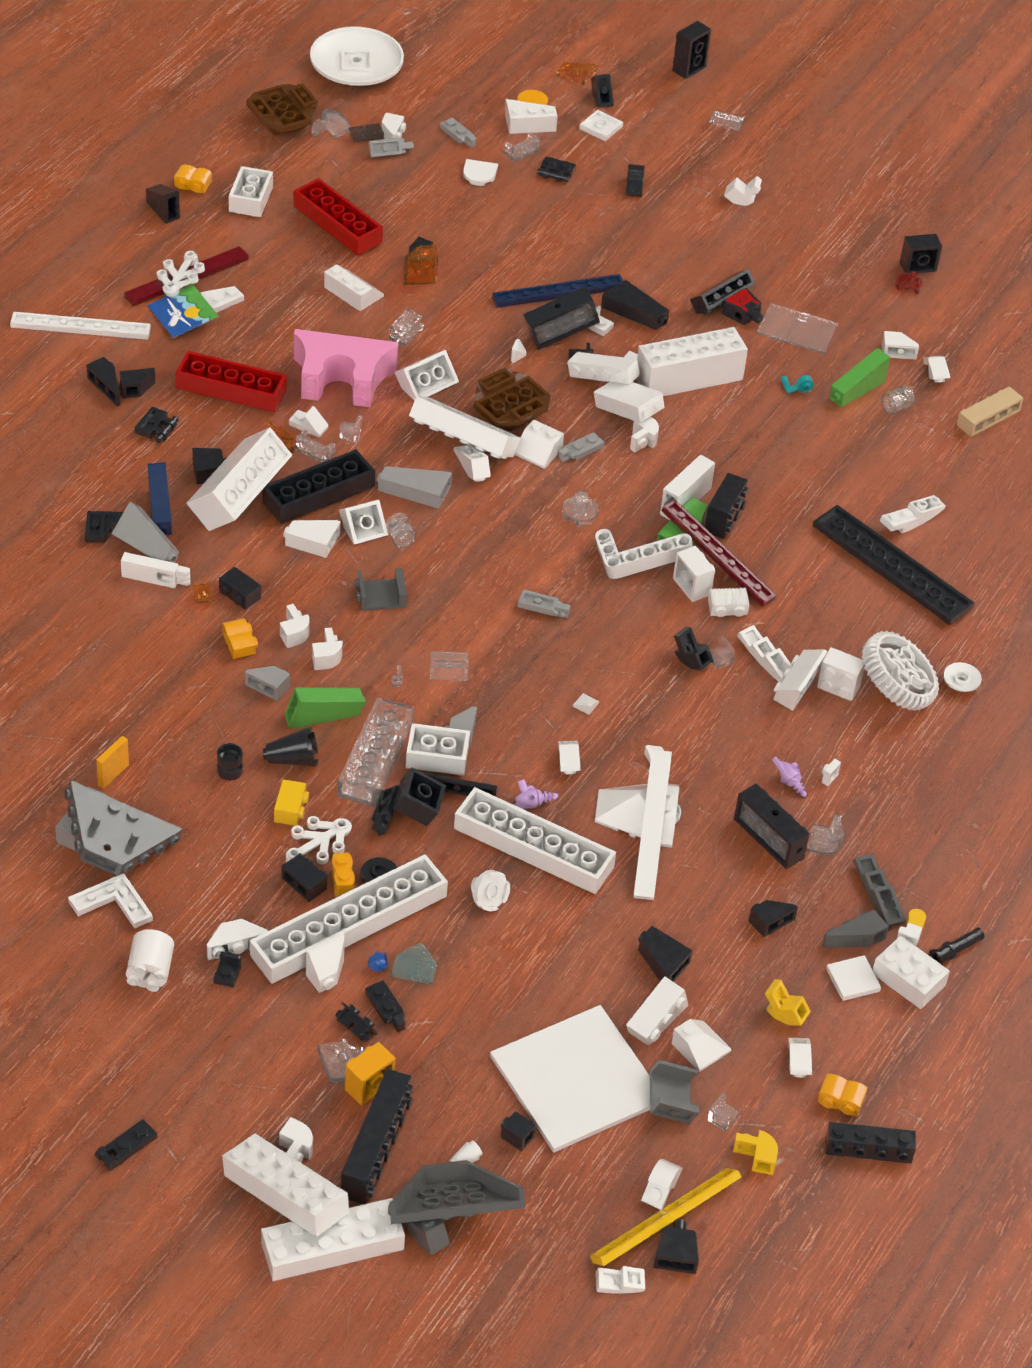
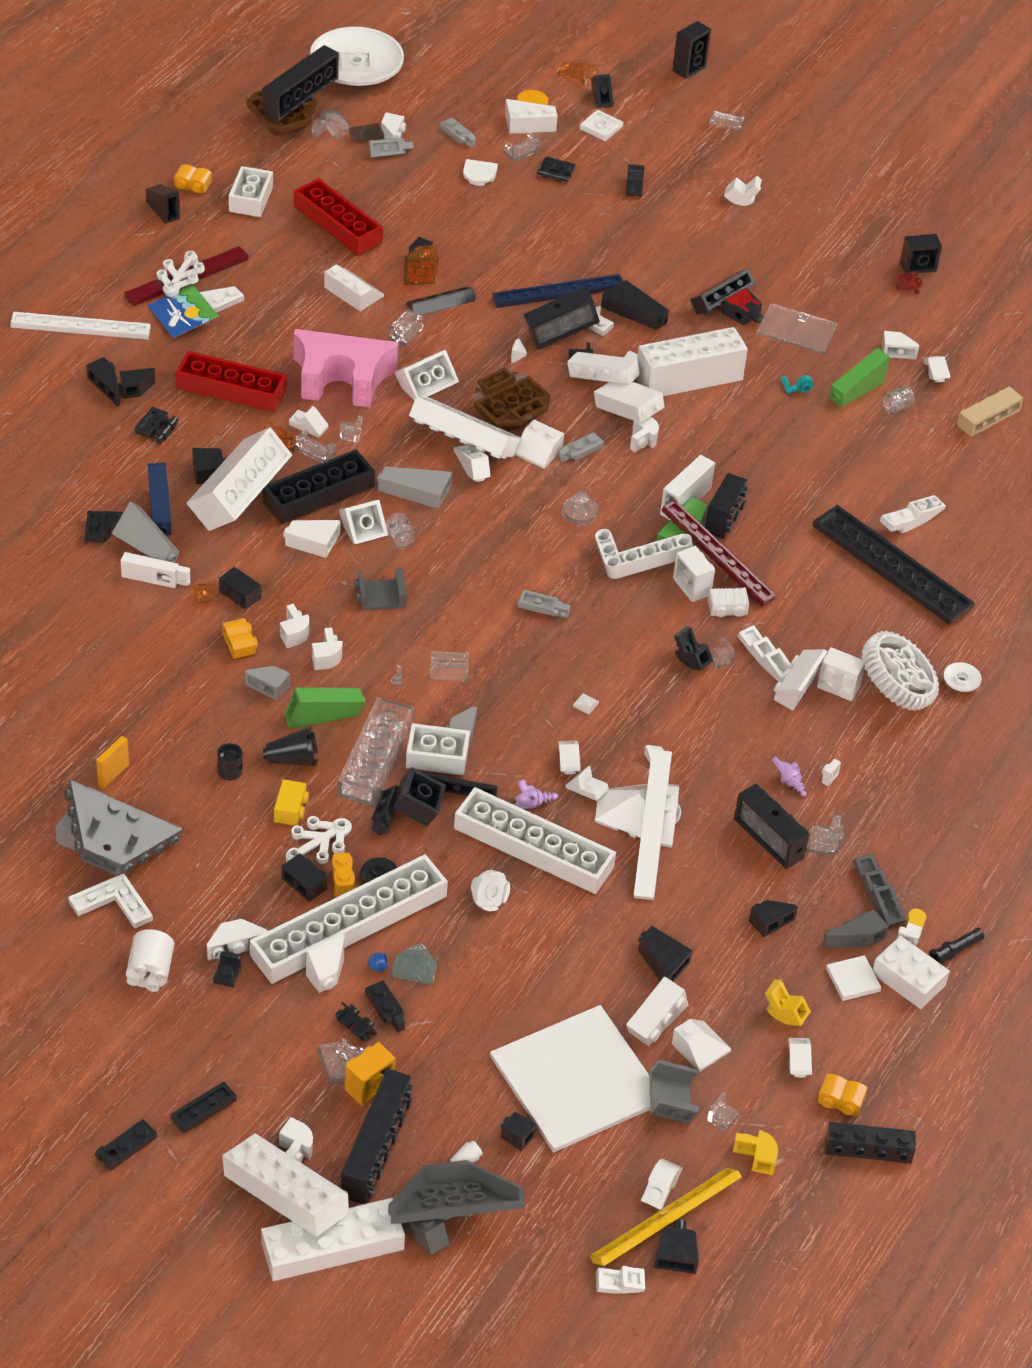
(203, 1107): none -> black plate
(300, 83): none -> black brick
(442, 300): none -> slope
(587, 785): none -> white slope

